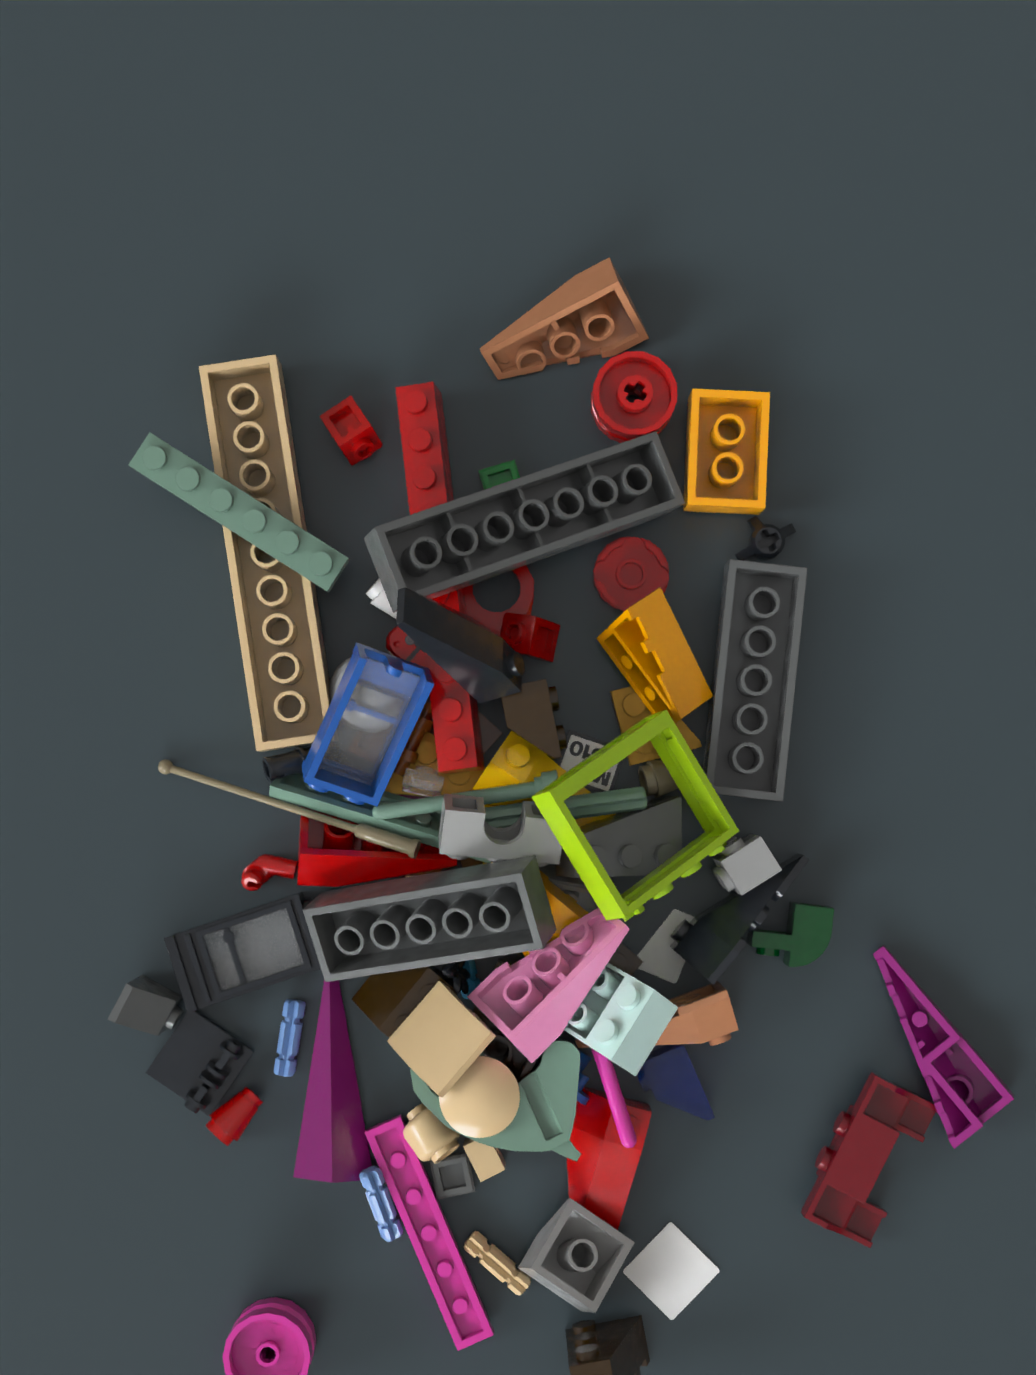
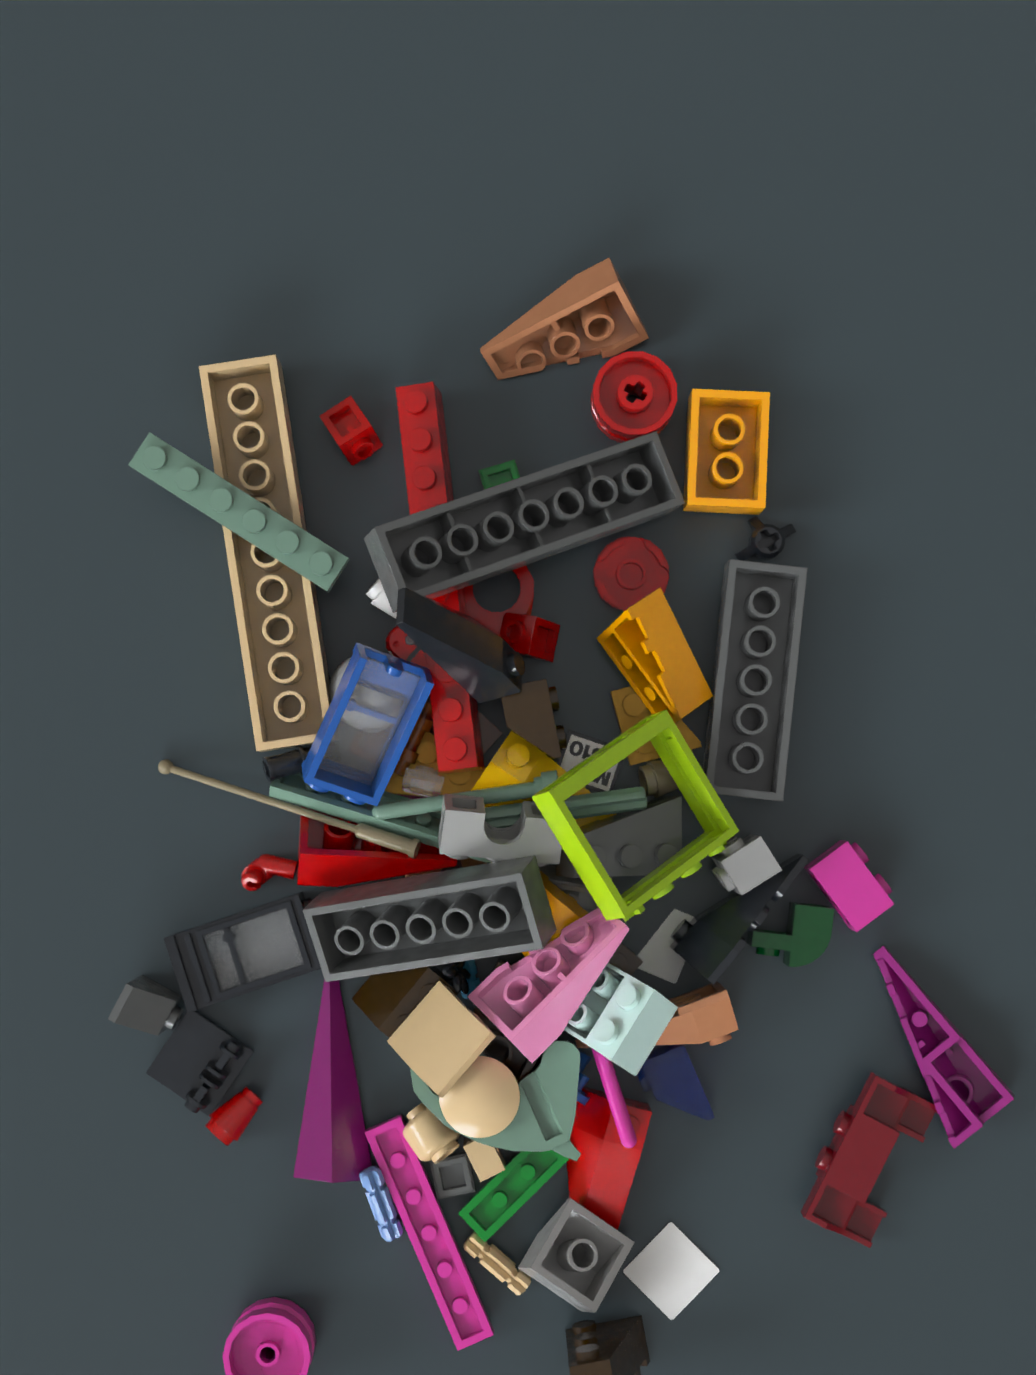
(289, 1037): medium blue axle -> none
(510, 1190): none -> green plate
(850, 885): none -> dark pink brick

